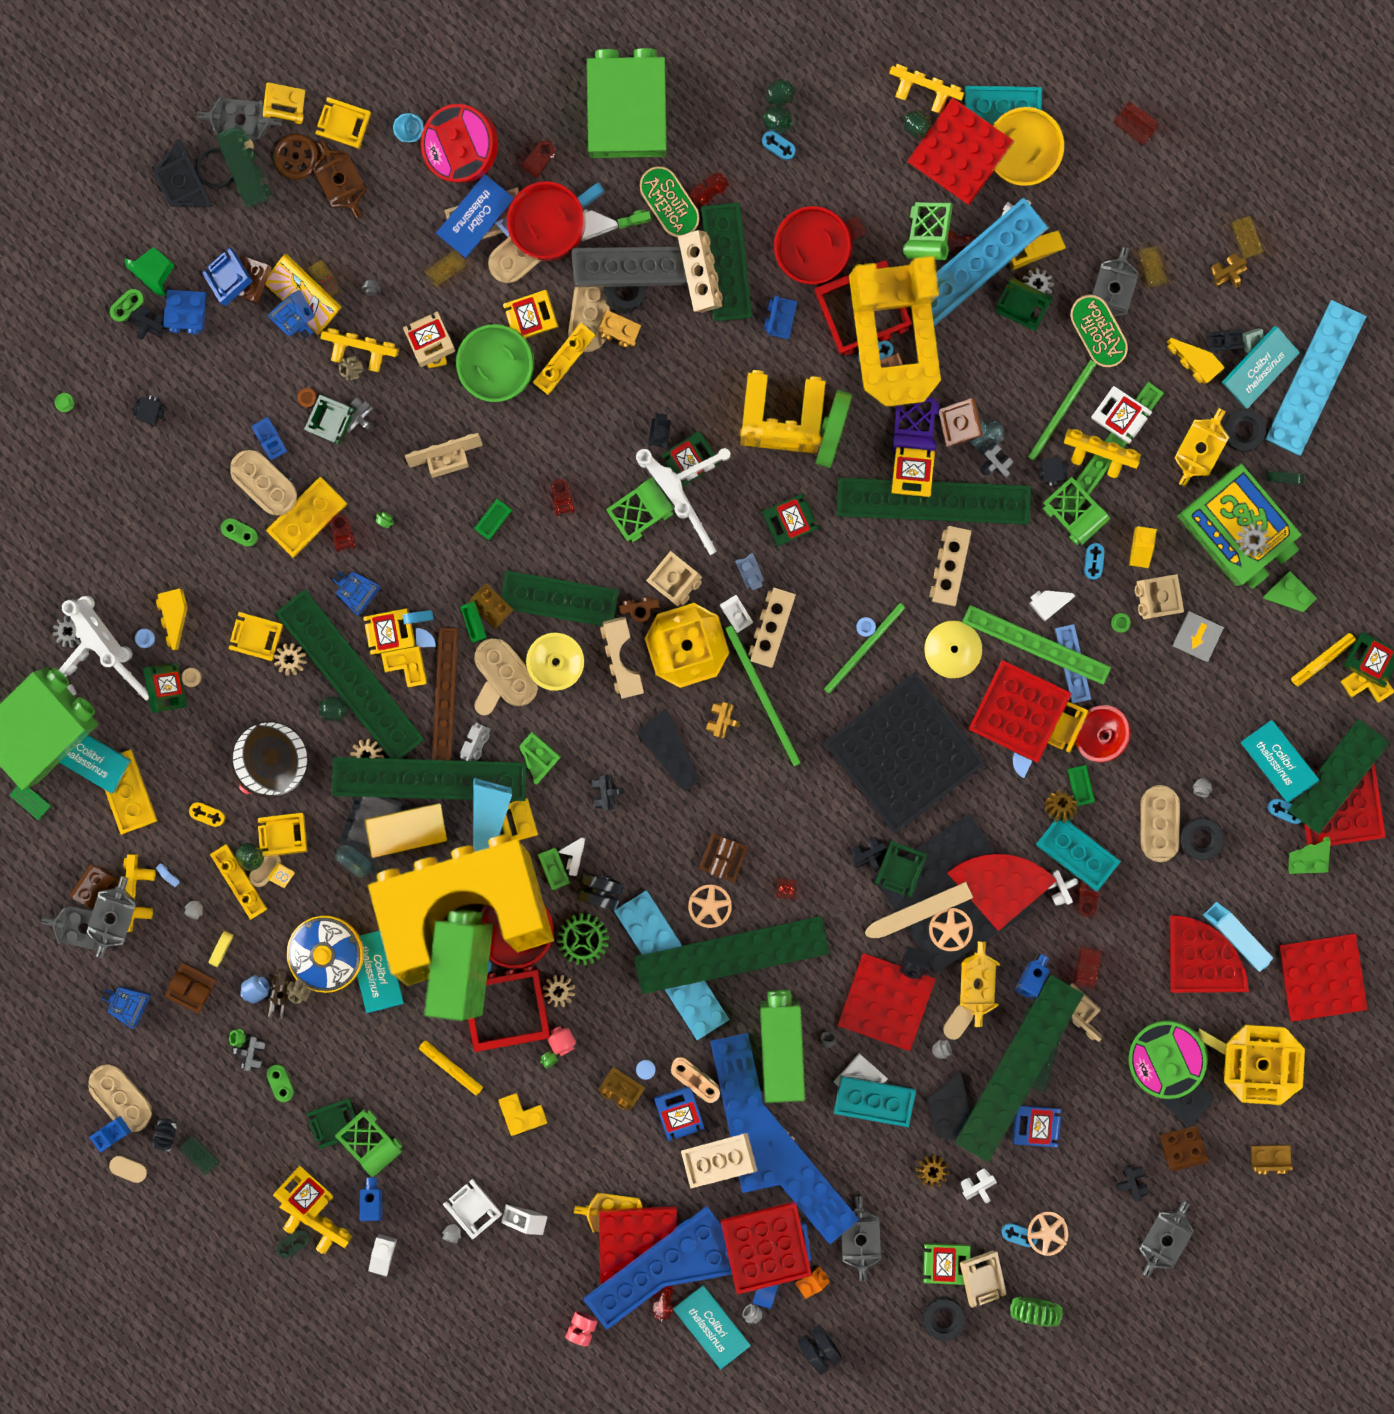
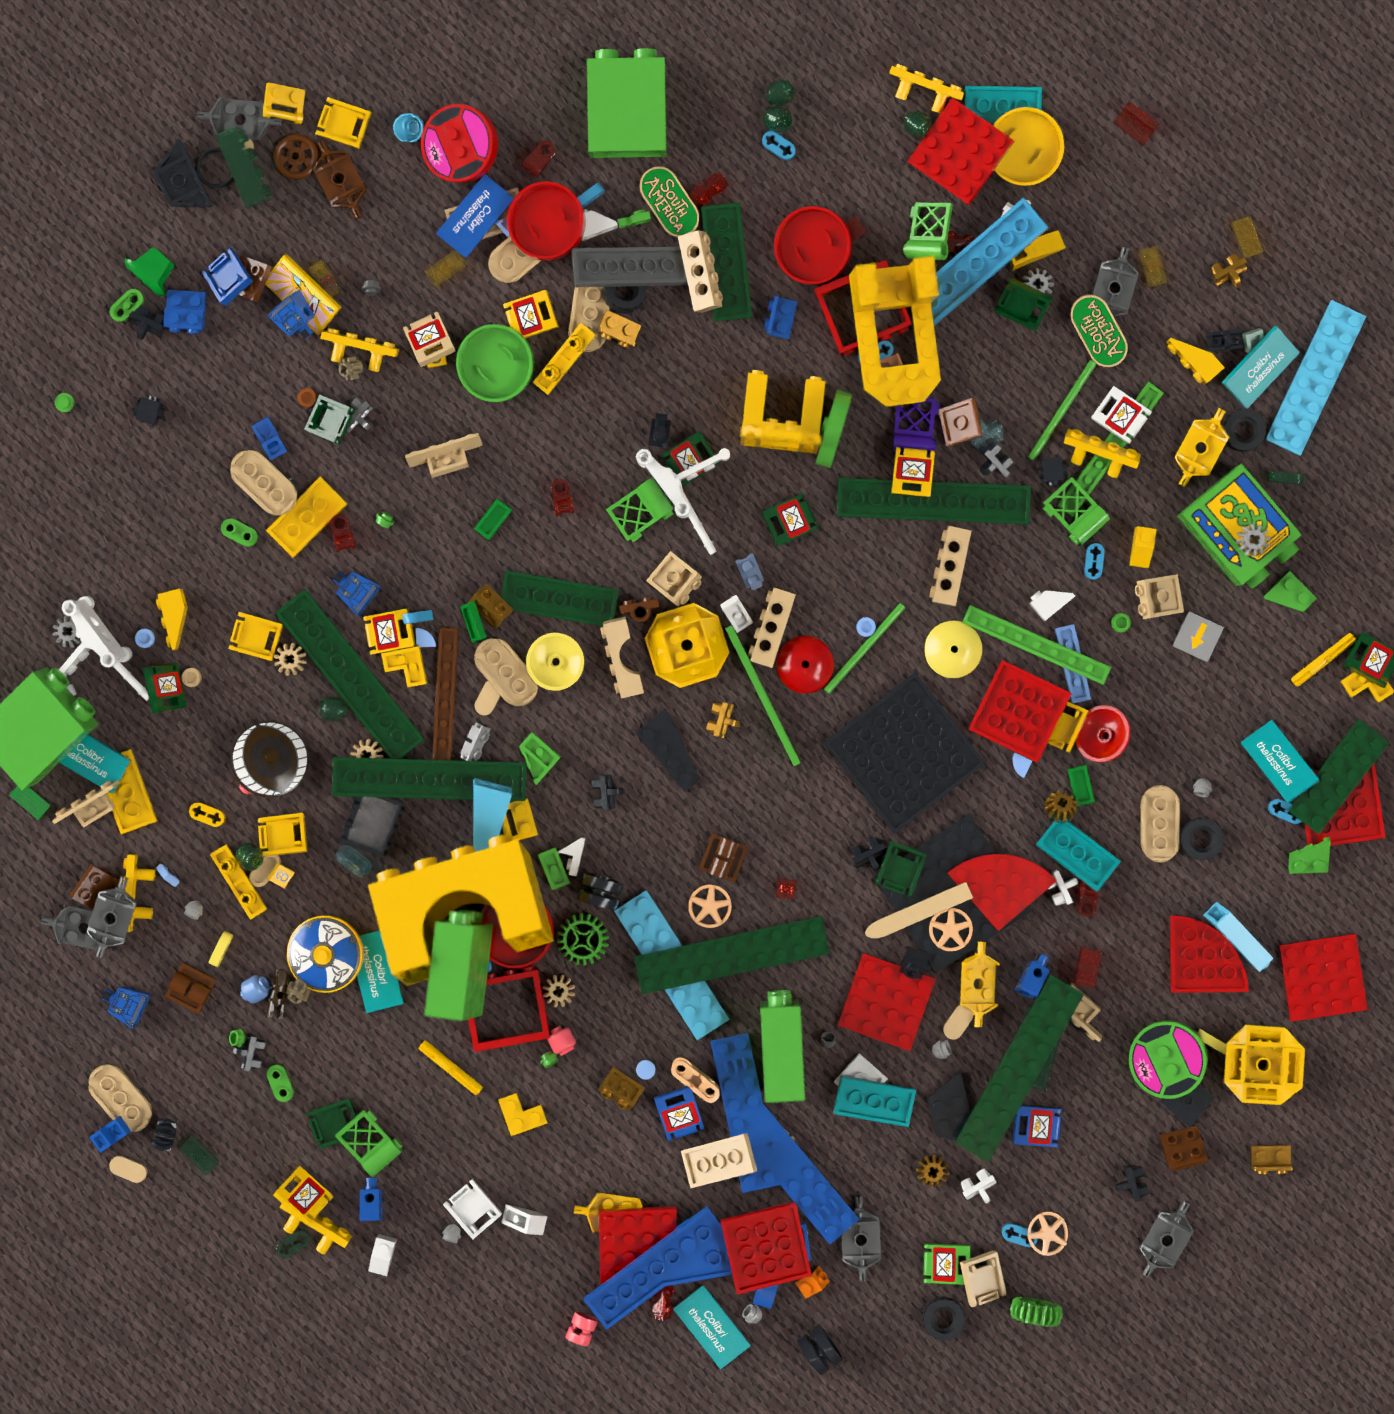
(92, 807): none -> tan bracket
(405, 830): yellow tile -> none
(790, 664): none -> red dish

